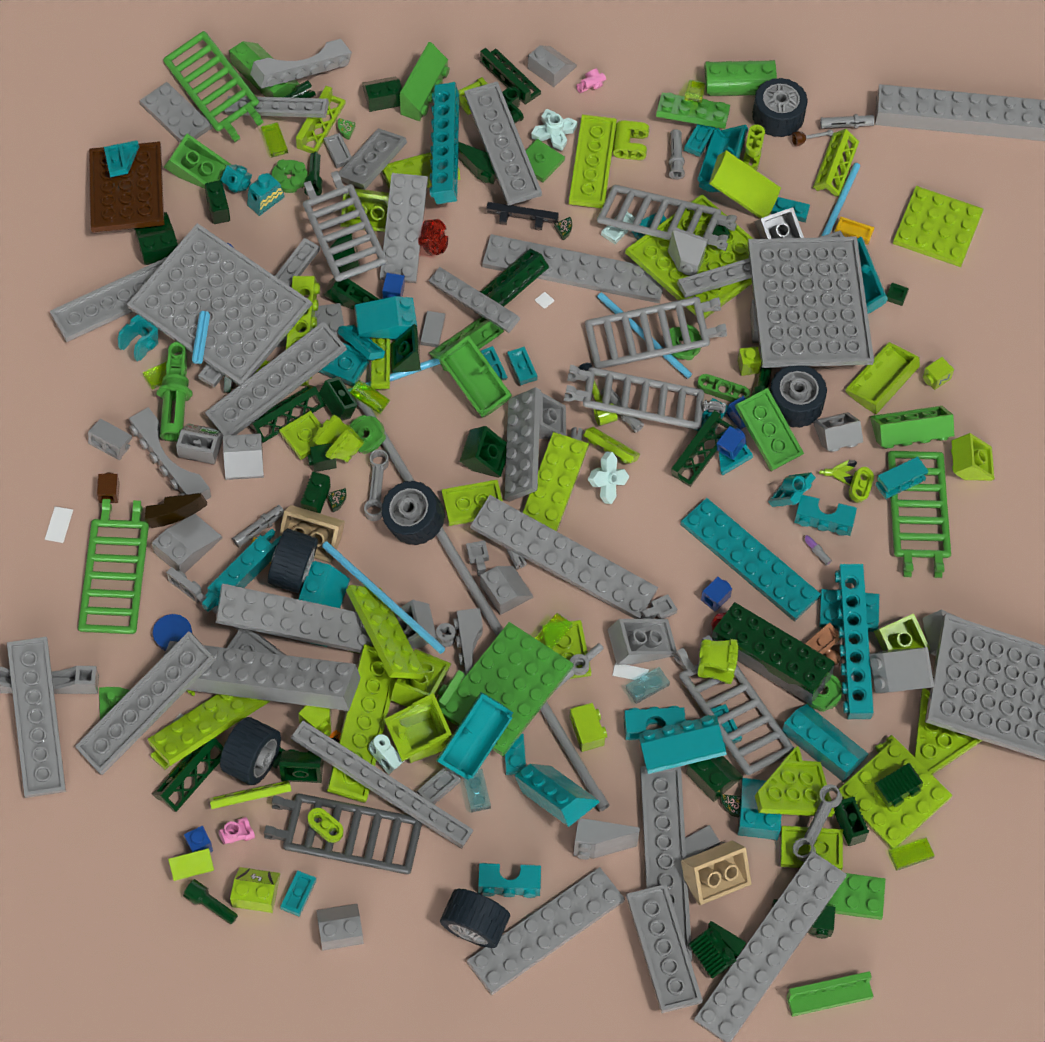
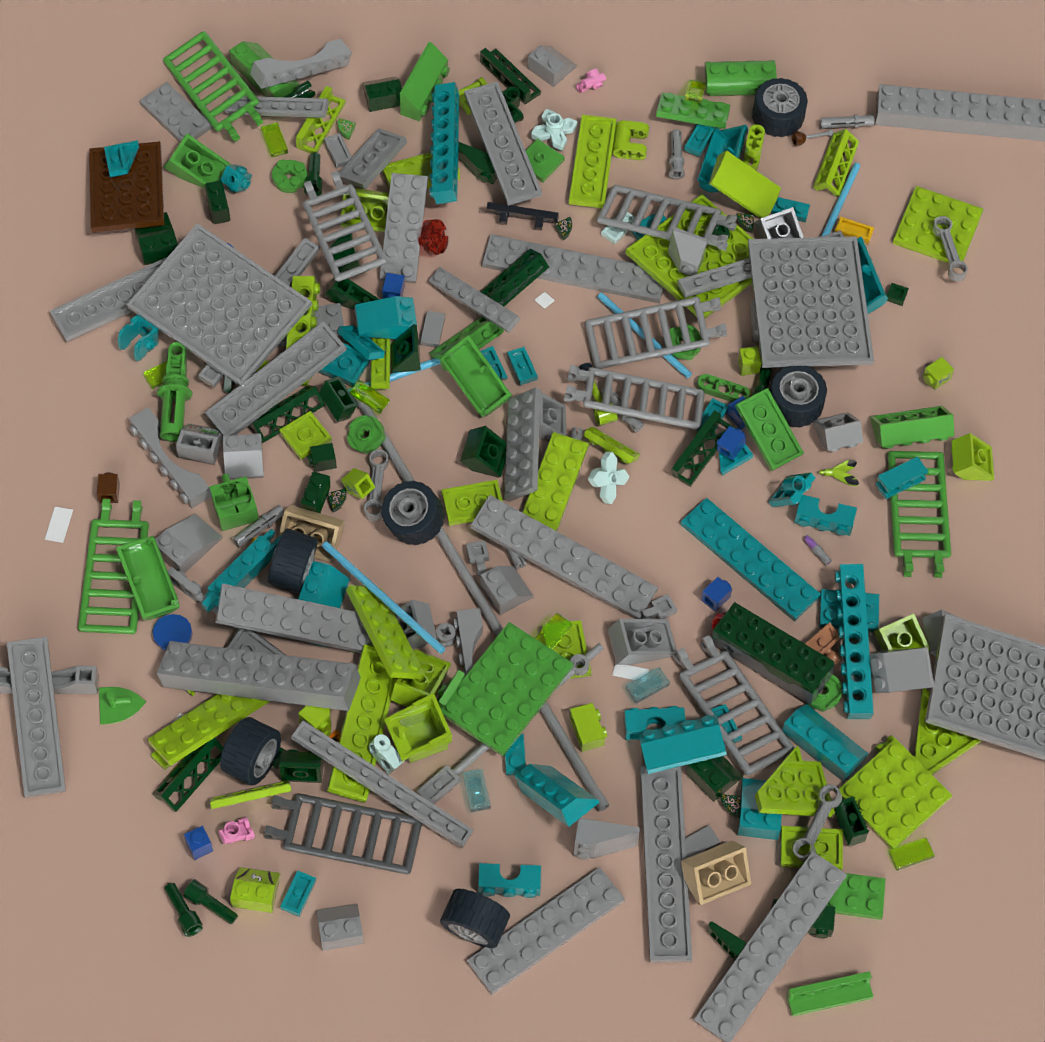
(109, 439): light grey hinge -> none
(145, 703): light grey plate -> none
(148, 578): none -> bright green container
(174, 509): dark brown slope -> none
(188, 919): none -> dark green piece
(191, 864): lime hinge -> none
(200, 338): medium azure axle -> none
(233, 502): none -> bright green piece
(264, 194): teal torso -> none
(326, 825): lime plate -> none
(344, 439): lime piece -> none
(358, 483): none -> lime brick
(475, 736): teal container -> none
(664, 948): light grey plate -> none
(712, 952): dark green brick -> none
(714, 405): light grey piece -> none
(718, 659): lime piece -> none
(745, 221): none -> dark green tile
(861, 486): lime plate -> none
(883, 378): lime slope -> none
(899, 785): dark green brick -> none
(950, 249): none -> light grey piece

